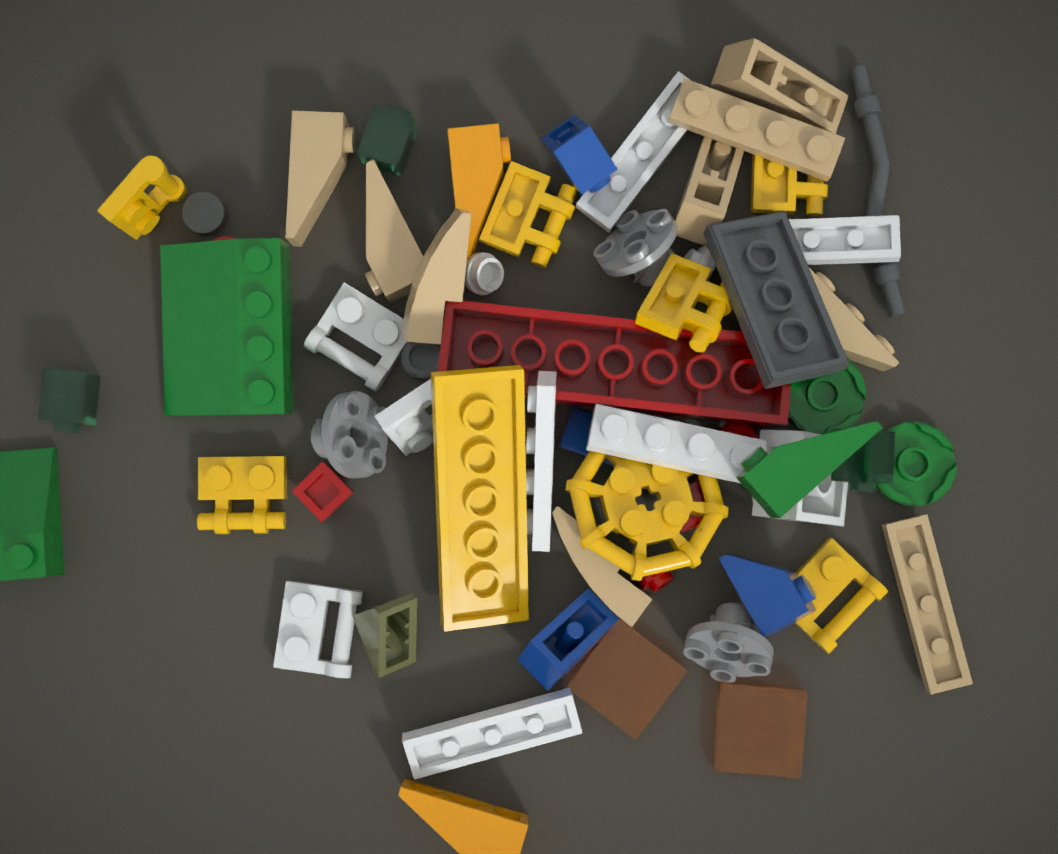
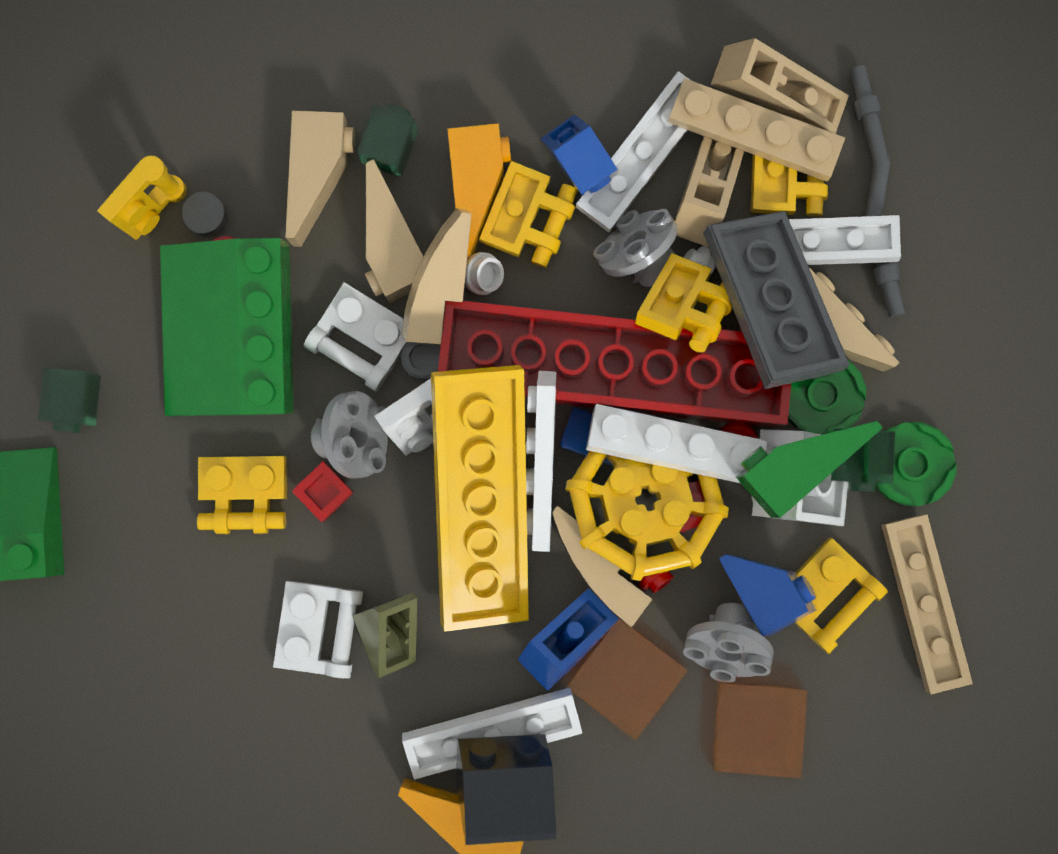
(505, 789): none -> black slope

